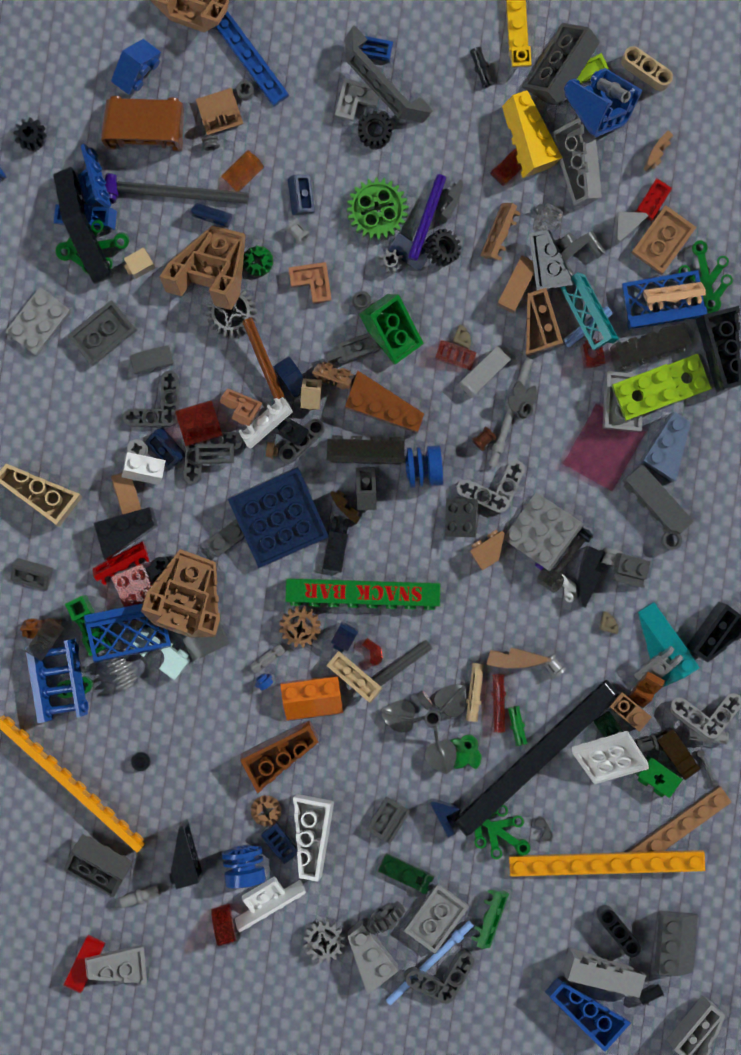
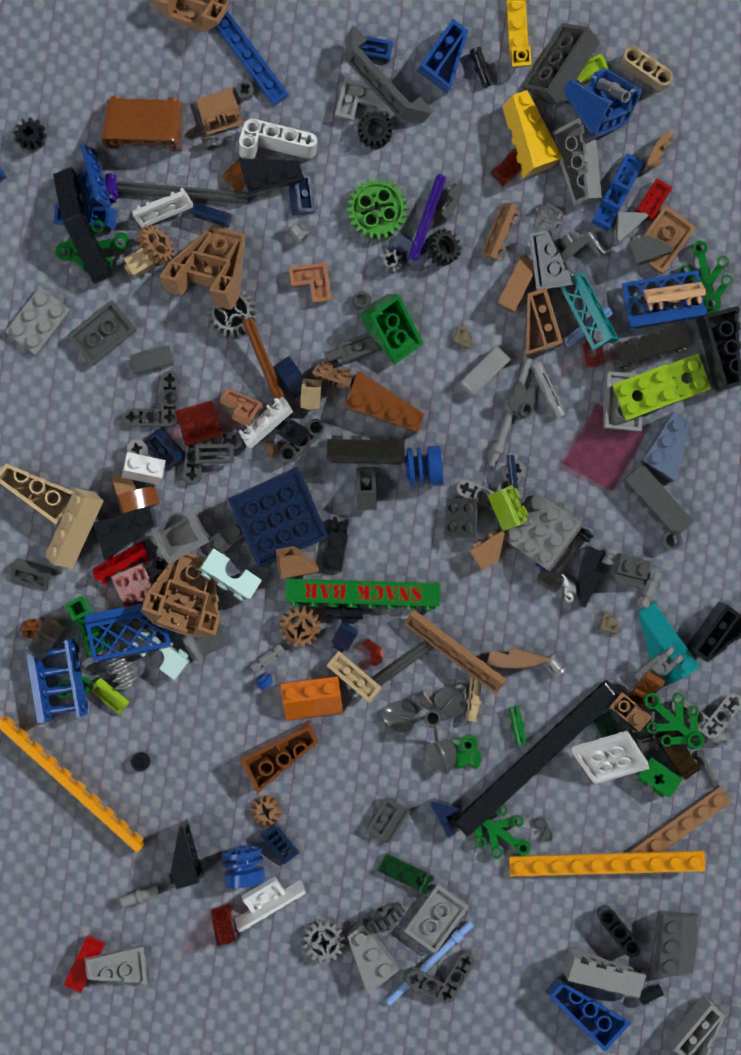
(74, 528): none -> tan brick
(98, 865): dark grey slope -> none
(110, 696): none -> lime tile
(134, 65): blue brick -> none
(138, 499): none -> dark orange slope
(155, 244): none -> medium nougat gear
(162, 208): none -> white plate
(180, 537): none -> light grey panel
(214, 568): none -> light aqua arch
(256, 269): green gear -> none
(269, 174): none -> black wing
(276, 138): none -> white beam
(294, 562): none -> medium nougat slope
(312, 833): white wedge -> none
(340, 500): dark brown slope -> none
(343, 613): none -> black pin
(443, 59): none -> blue wedge
(450, 346): clear red slope -> none
(455, 652): none -> medium nougat plate
(484, 438): copper bush -> none
(491, 919): green plate -> none
(499, 726): clear red pin -> none
(508, 507): none -> lime slope
(512, 471): none -> dark blue bar
(550, 395): none -> light grey pin
(617, 192): none -> blue slope
(646, 249): none -> dark grey slope
(650, 588): none -> light grey axle
(676, 722): none -> green plant

